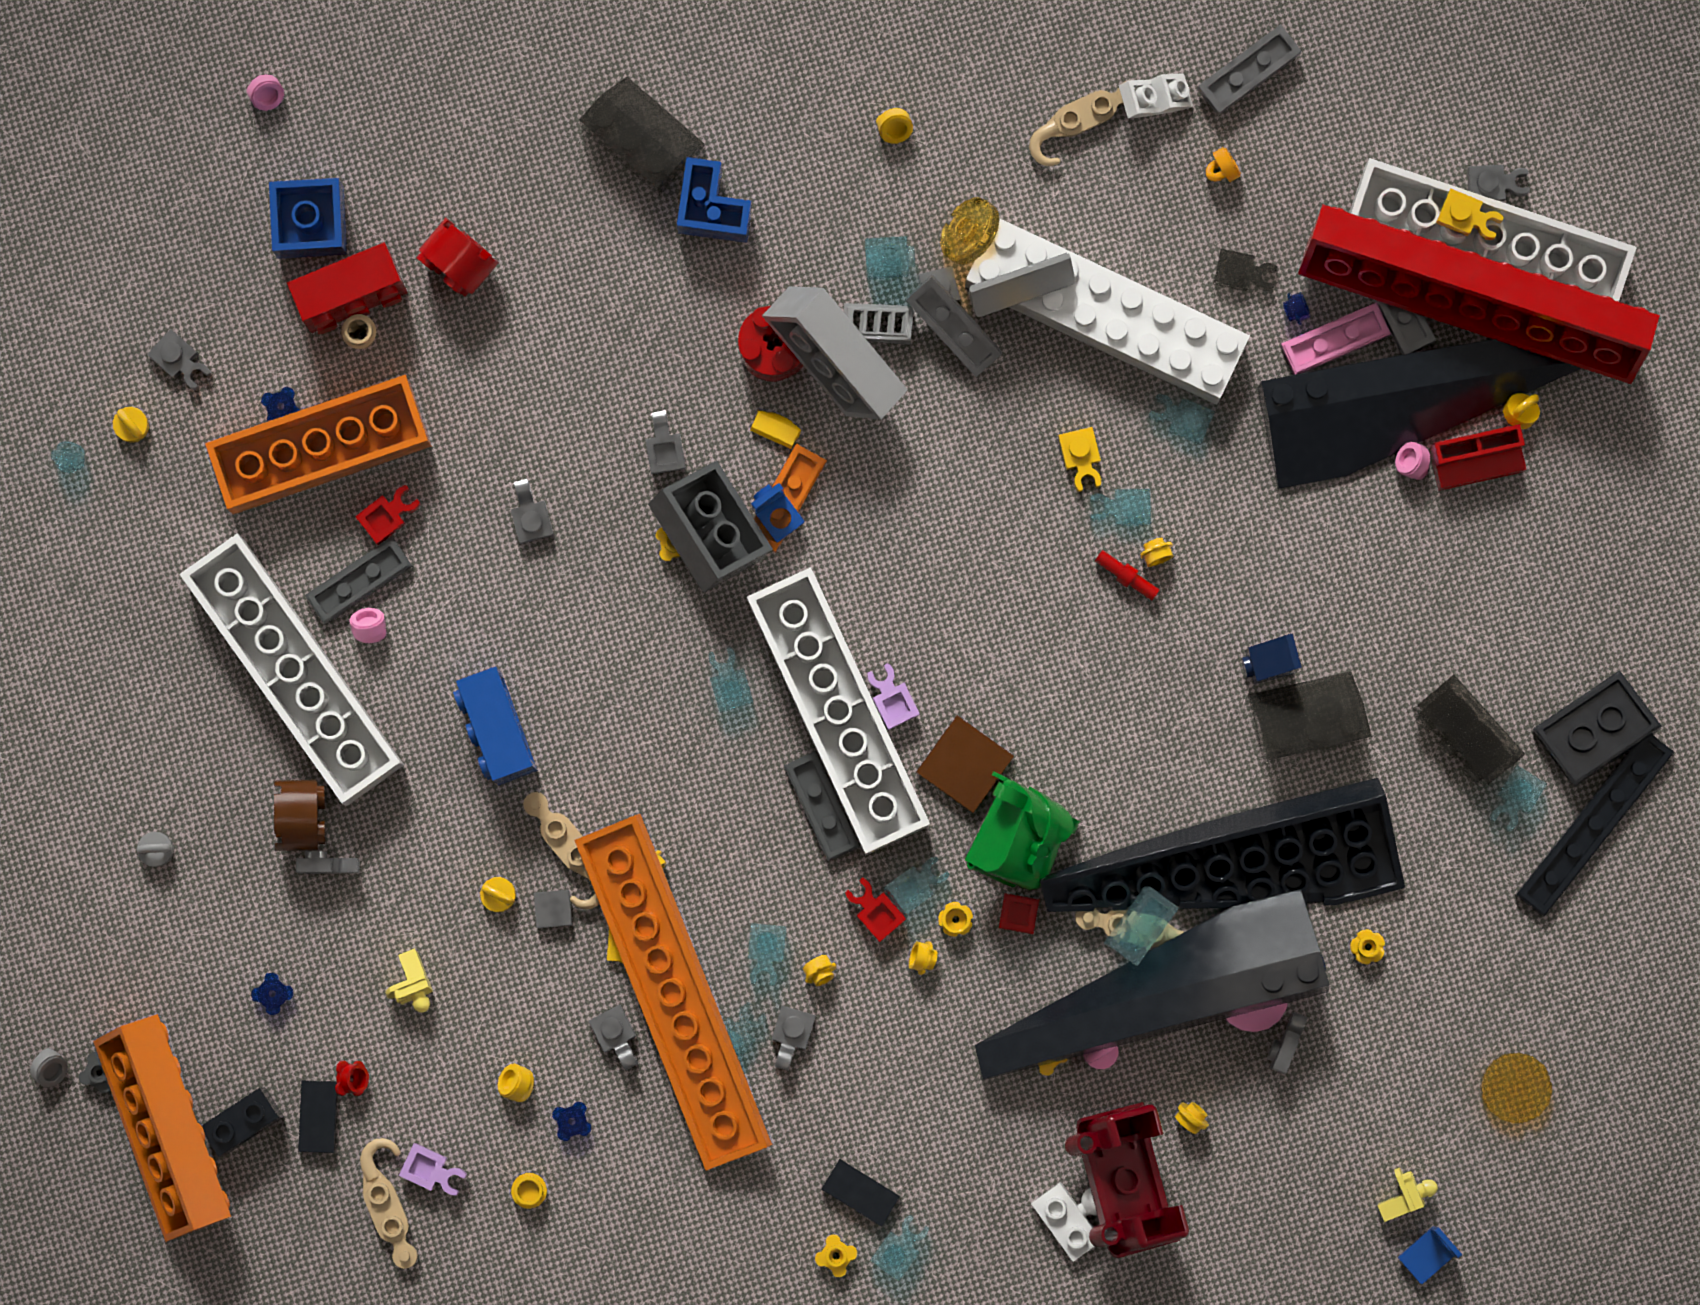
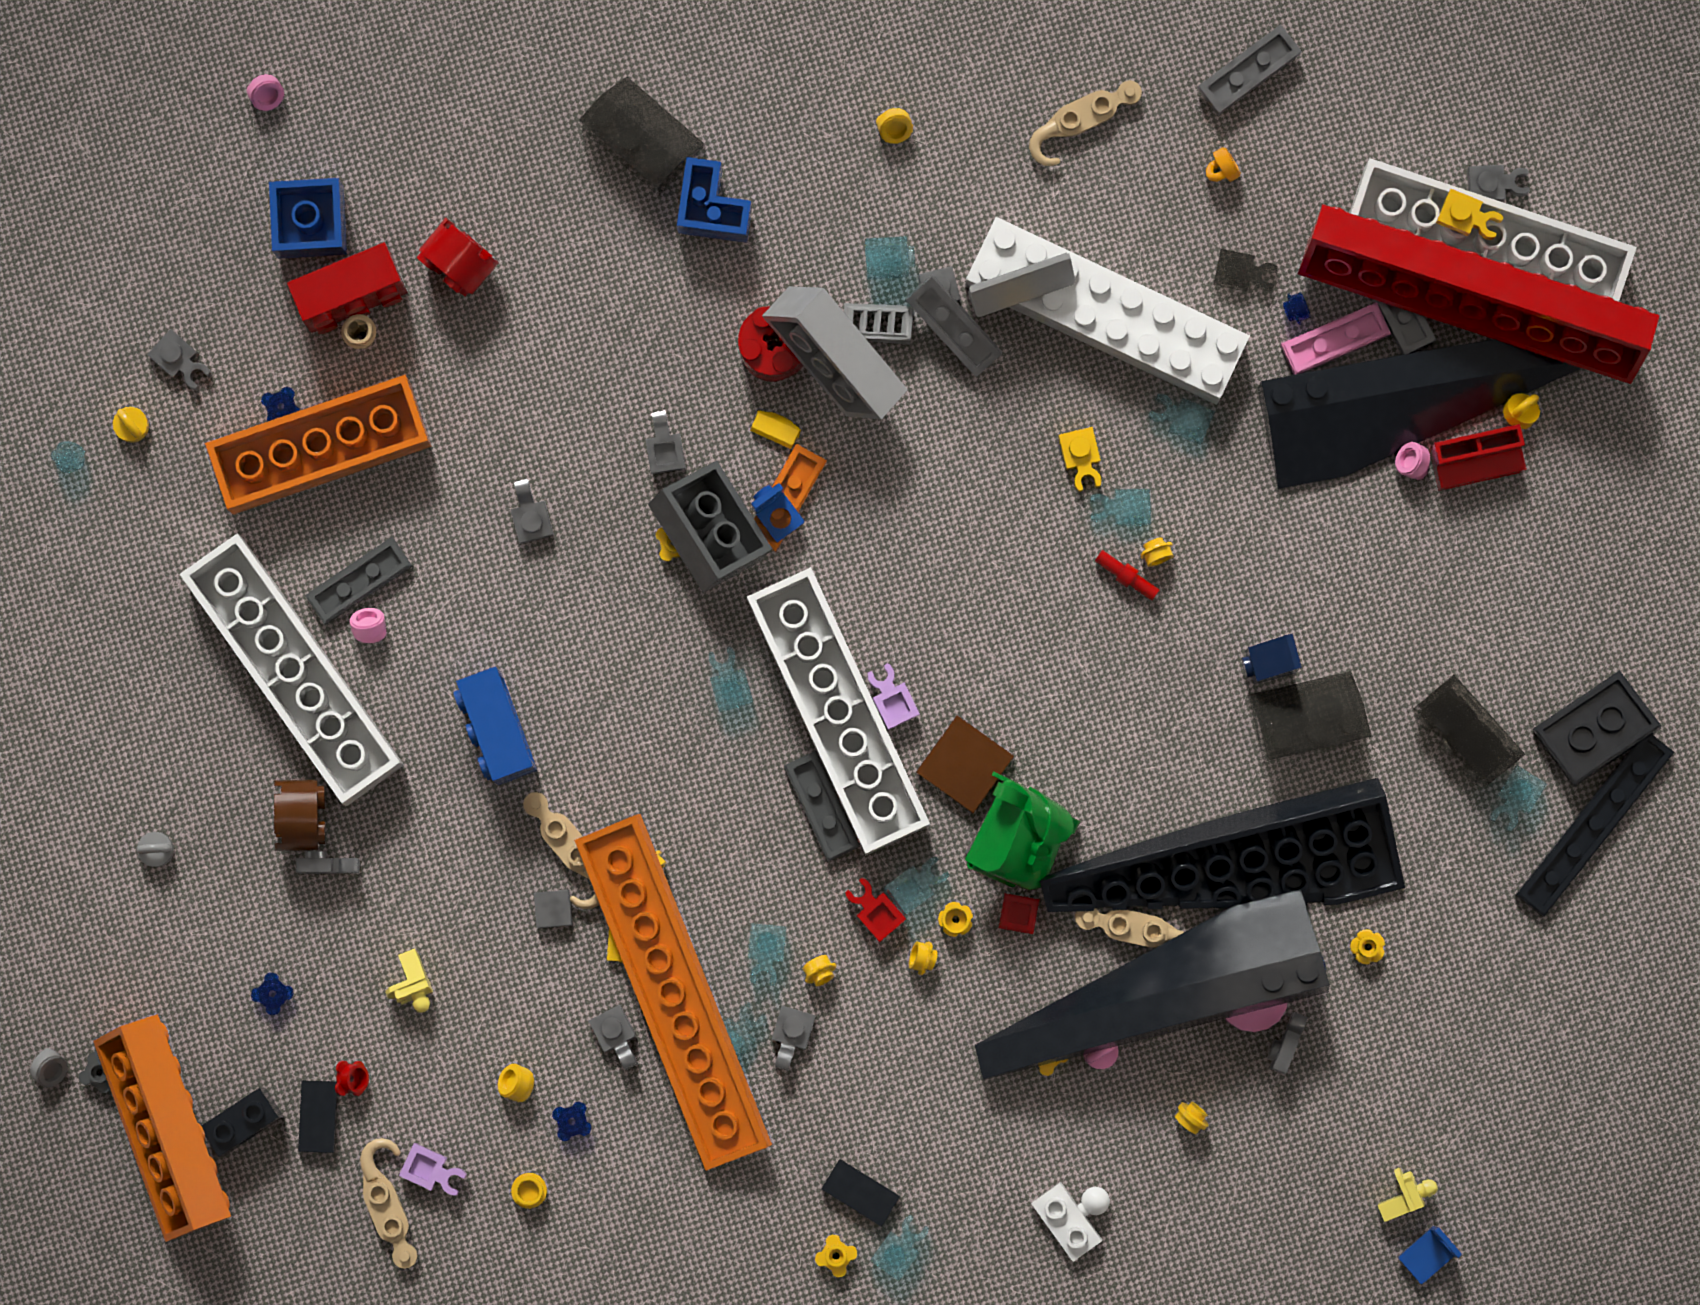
(383, 517): red plate -> none
(498, 894): yellow tile -> none
(970, 231): clear yellow tile -> none
(1126, 1180): dark red container -> none
(1141, 925): clear light blue brick -> none
(1155, 96): white slope -> none
(1516, 1087): clear yellow tile -> none

